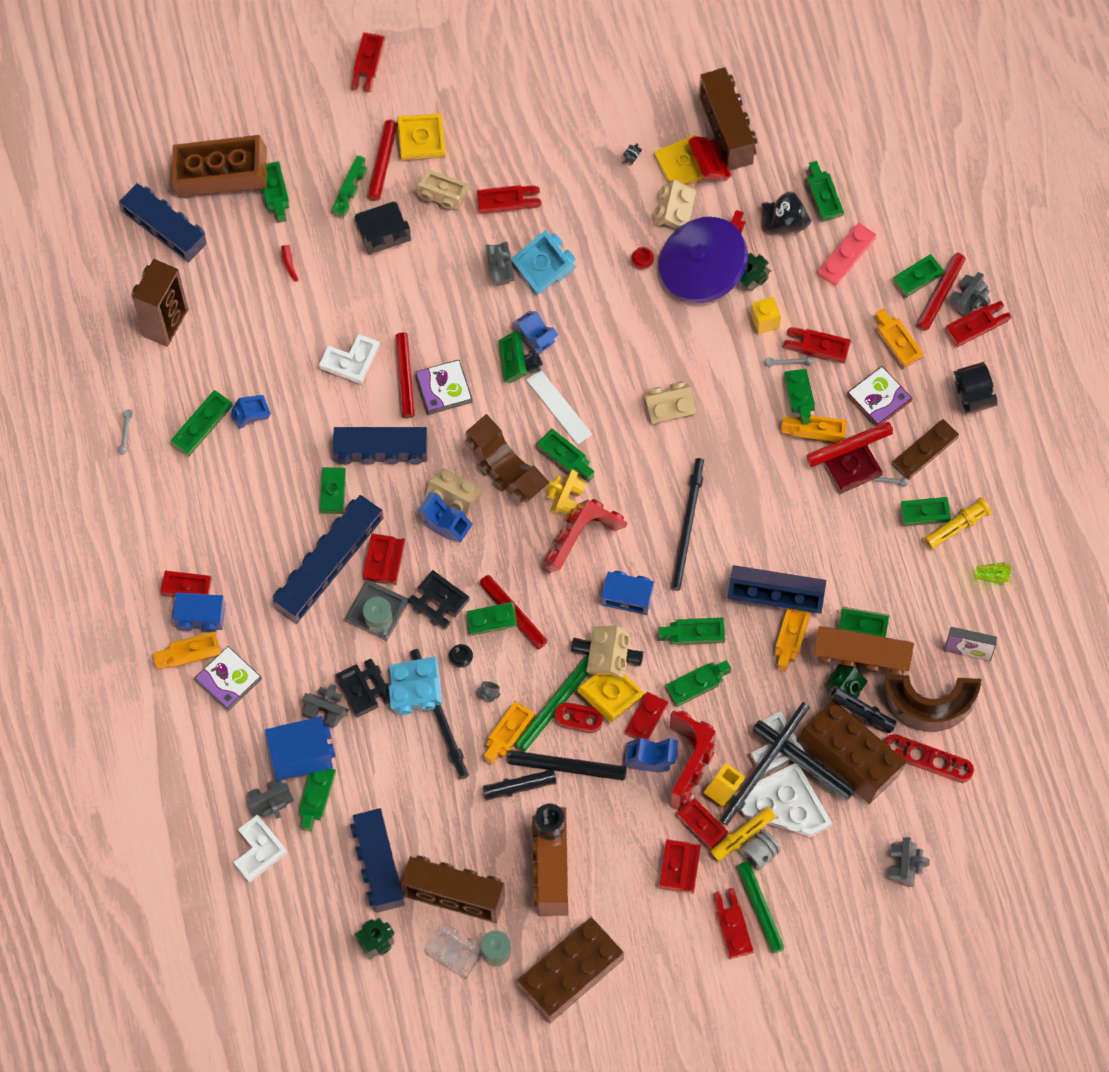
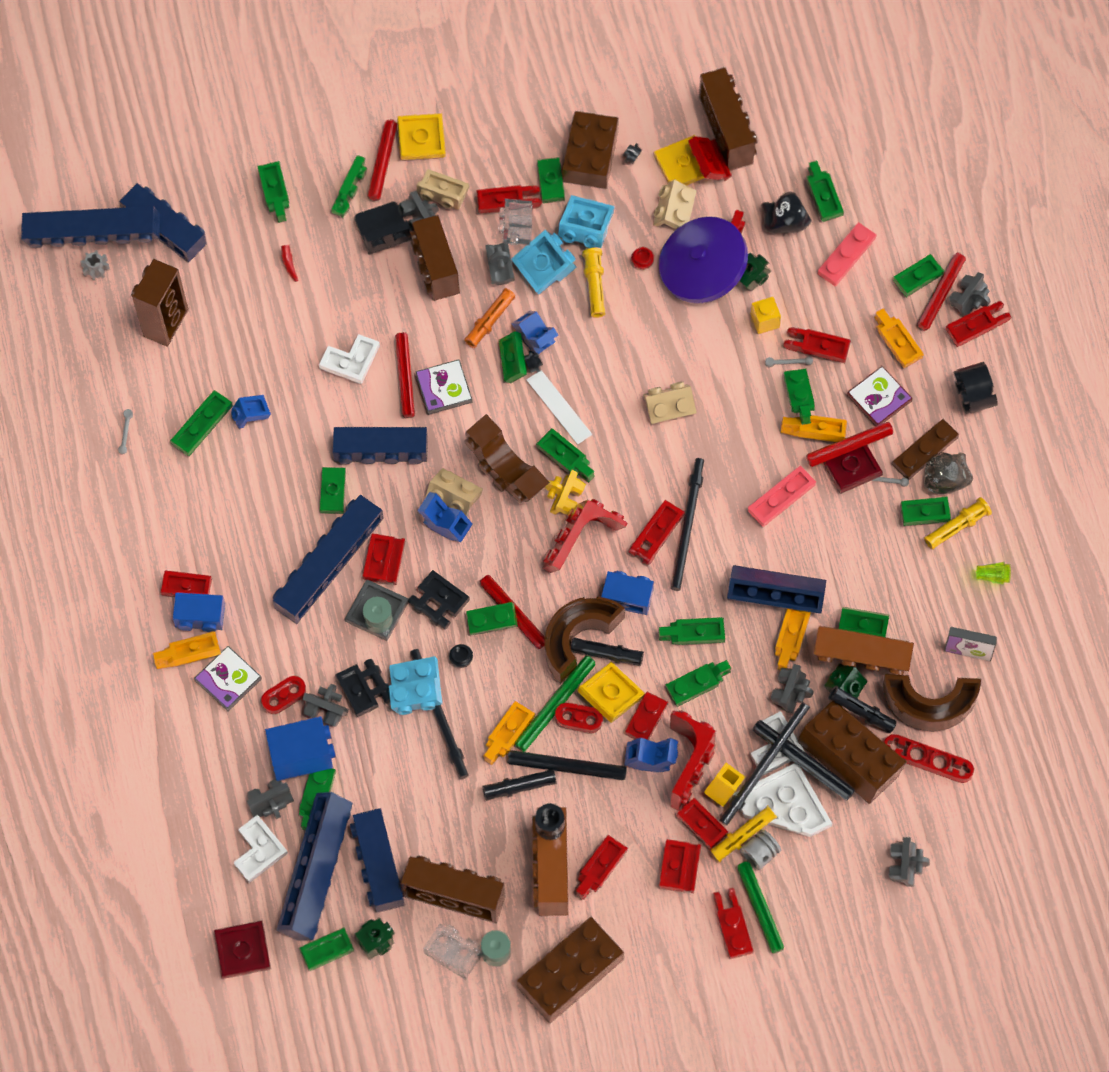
(90, 226): none -> dark blue brick
(95, 265): none -> light grey gear
(219, 166): dark orange brick -> none
(242, 949): none -> dark red tile
(282, 694): none -> red plate
(315, 866): none -> dark blue brick
(326, 949): none -> green plate
(367, 60): red hinge -> none
(416, 208): none -> dark grey hips
(434, 258): none -> reddish brown brick
(484, 325): none -> orange pin
(489, 691): dark grey plate -> none
(516, 221): none -> clear brick
(551, 180): none -> green plate
(571, 620): none -> reddish brown brick
(585, 222): none -> medium azure plate
(590, 149): none -> reddish brown brick
(594, 273): none -> yellow pin
(600, 866): none -> red hinge
(608, 651): tan bracket -> none
(657, 531): none -> red plate
(781, 496): none -> coral plate
(795, 689): none -> dark grey hips
(947, 473): none -> clear smoke piece

